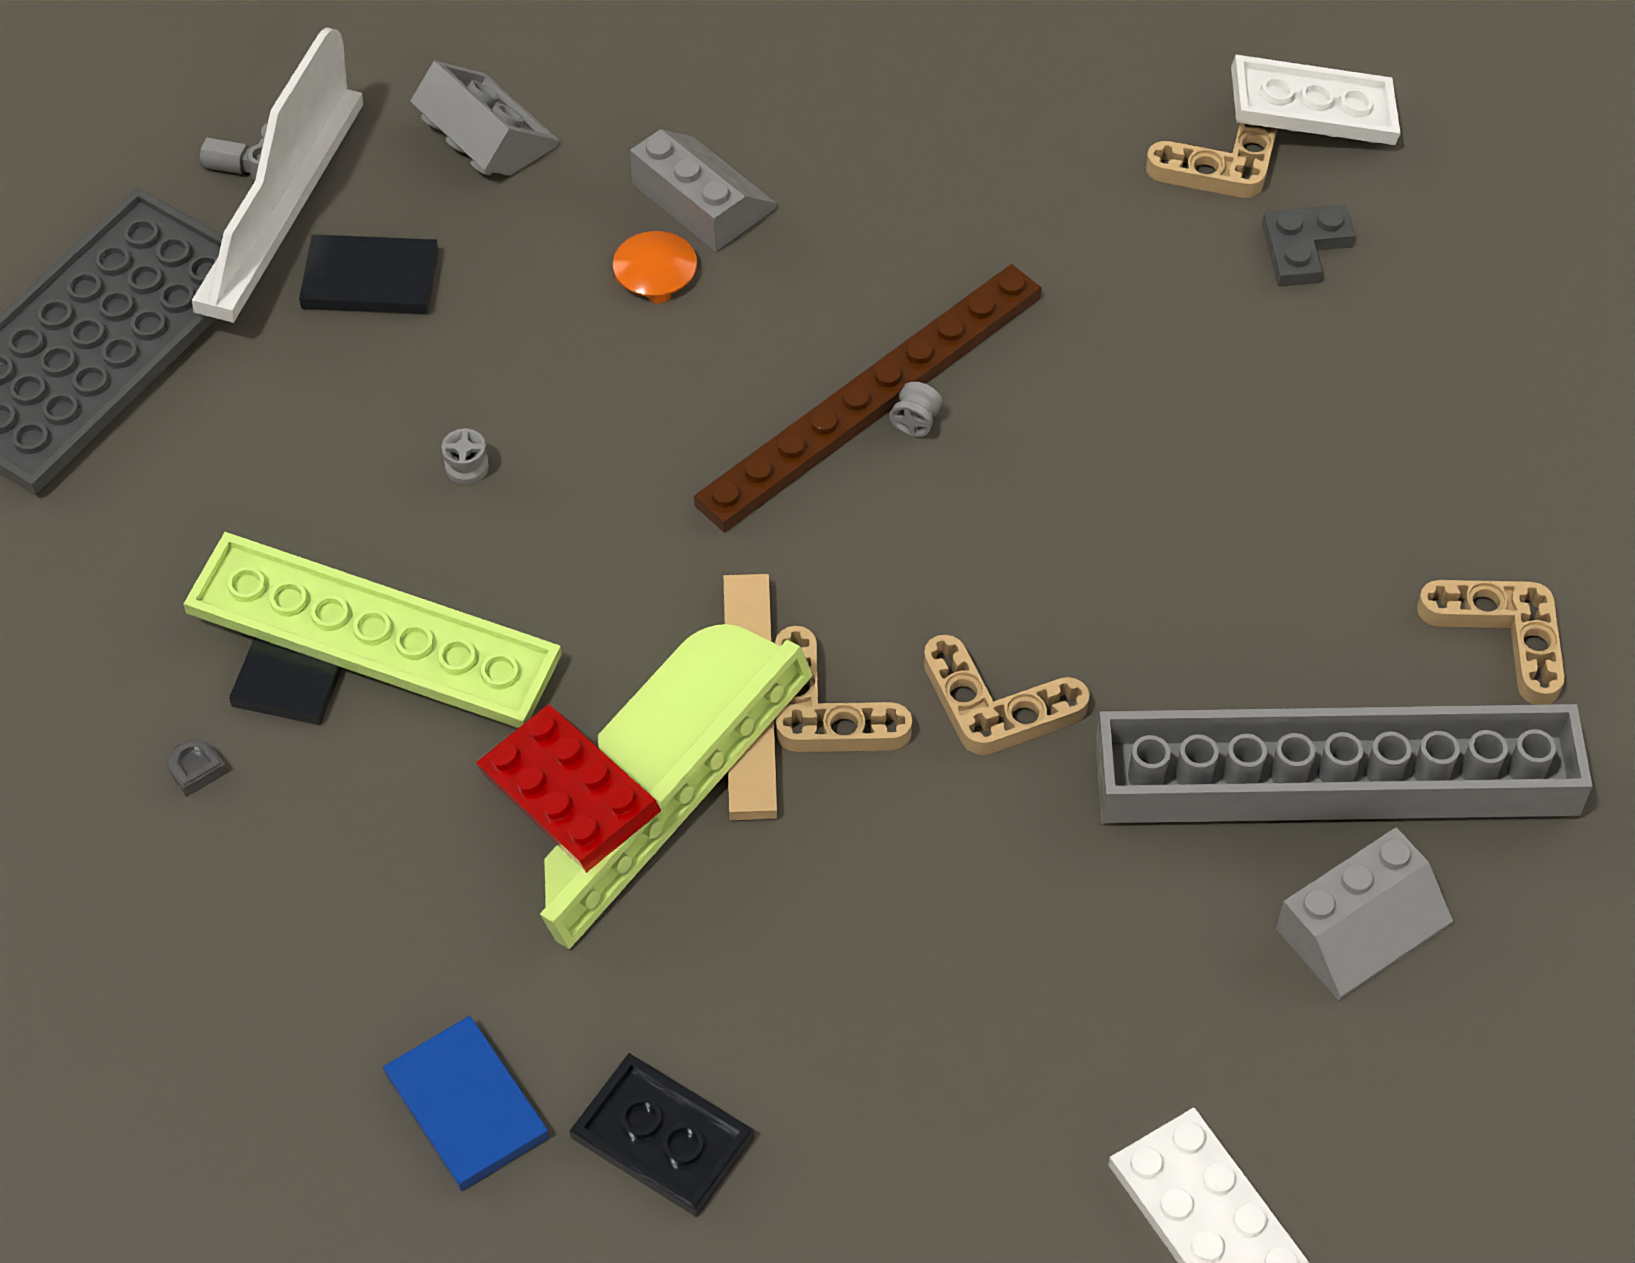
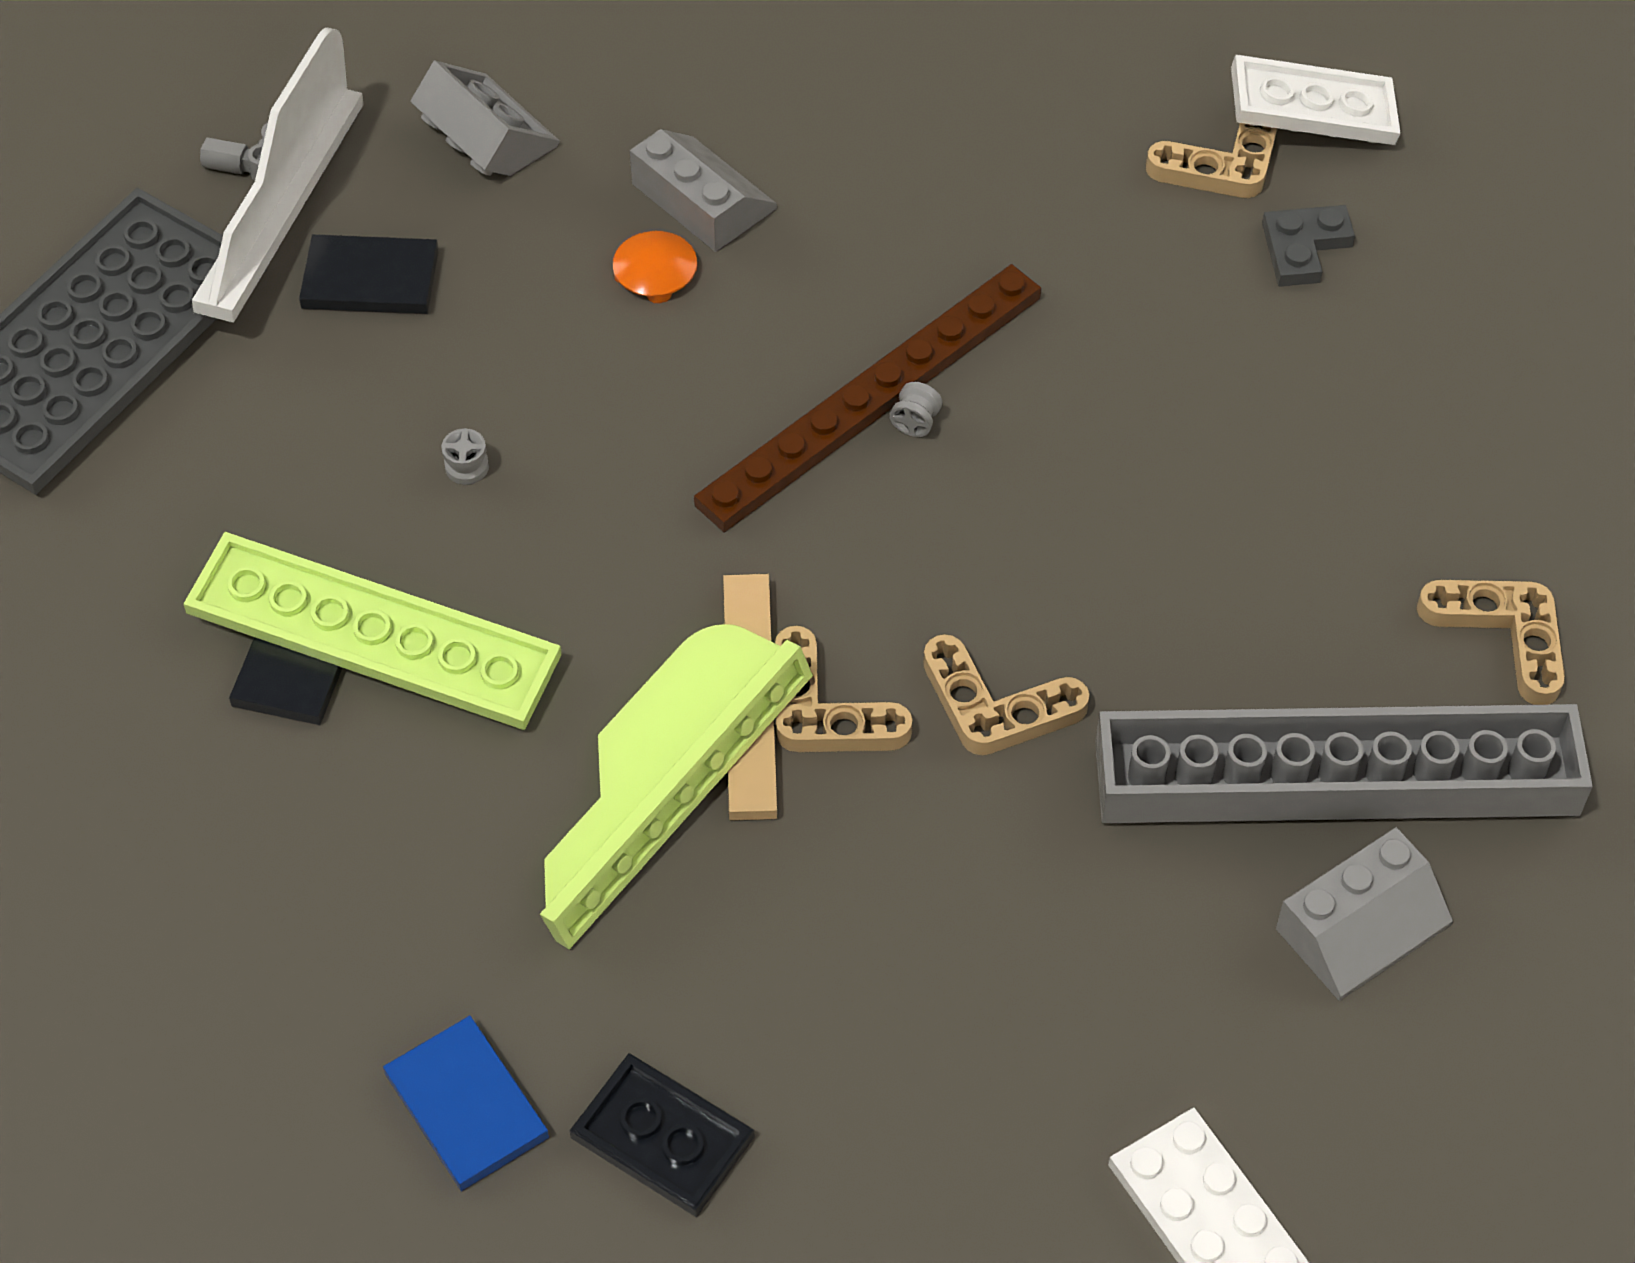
(195, 765): flat silver tile -> none
(568, 787): red plate -> none

